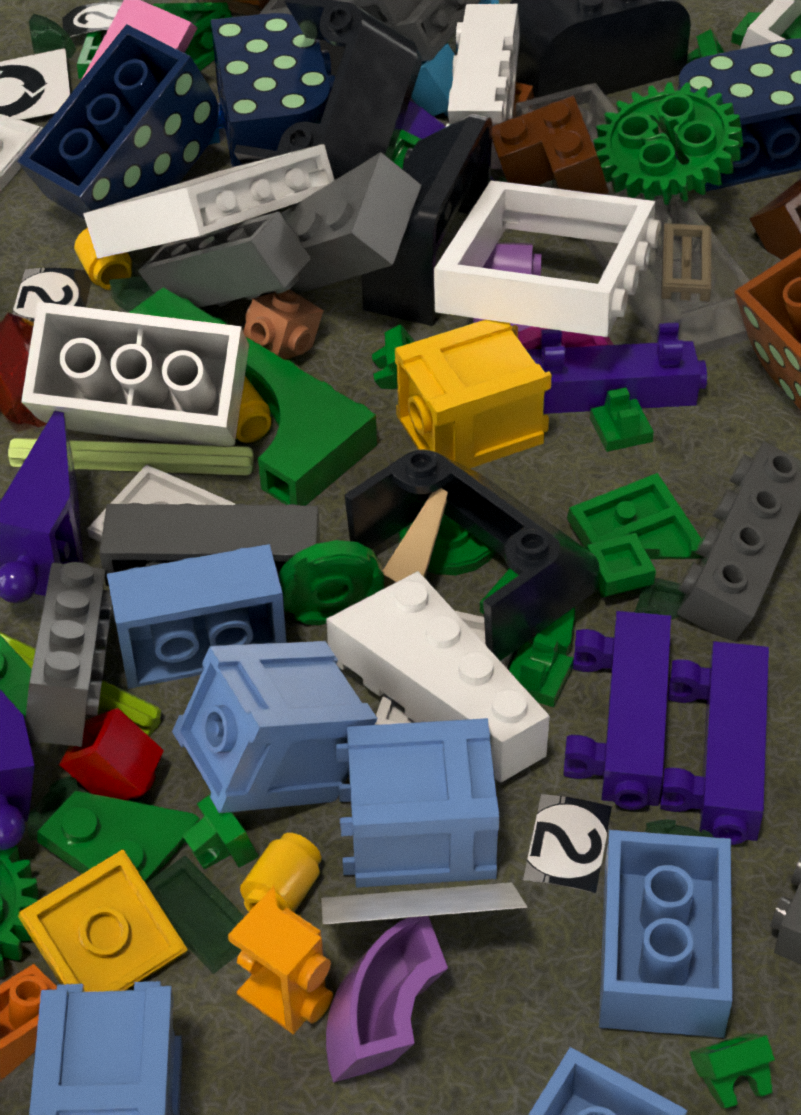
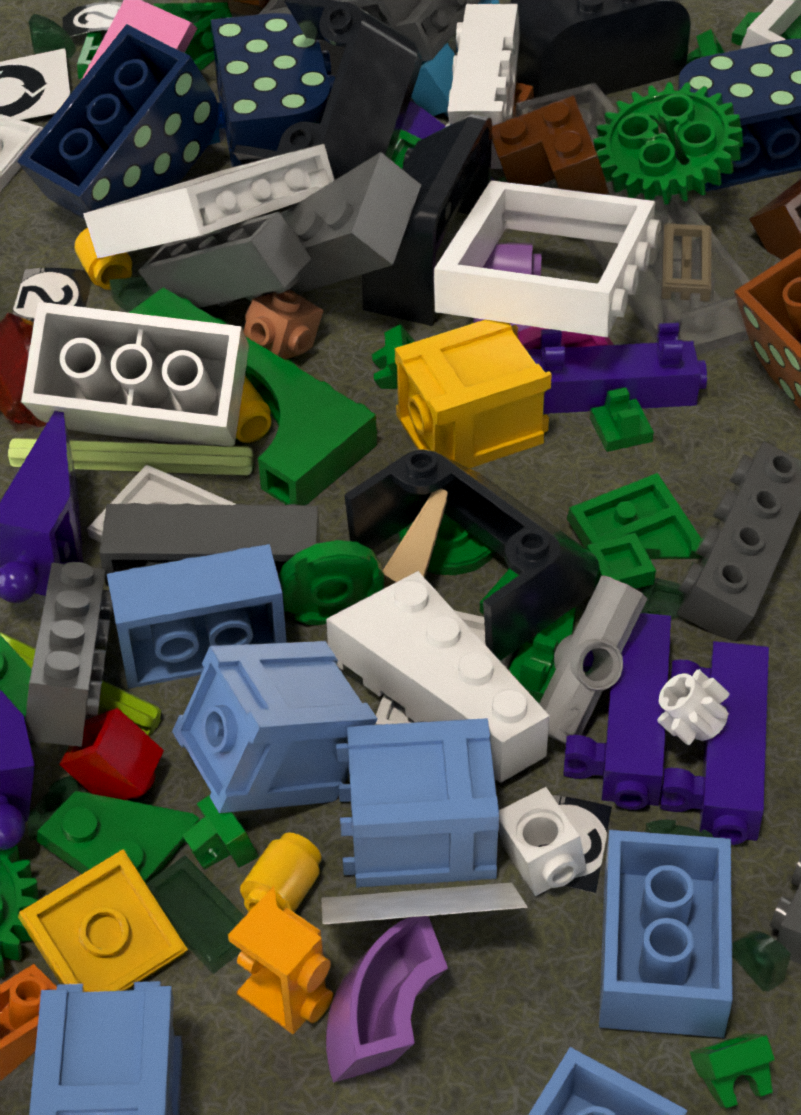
(538, 822): none -> white brick
(603, 630): none -> light grey piece
(693, 707): none -> white gear
(762, 959): none -> clear green tile

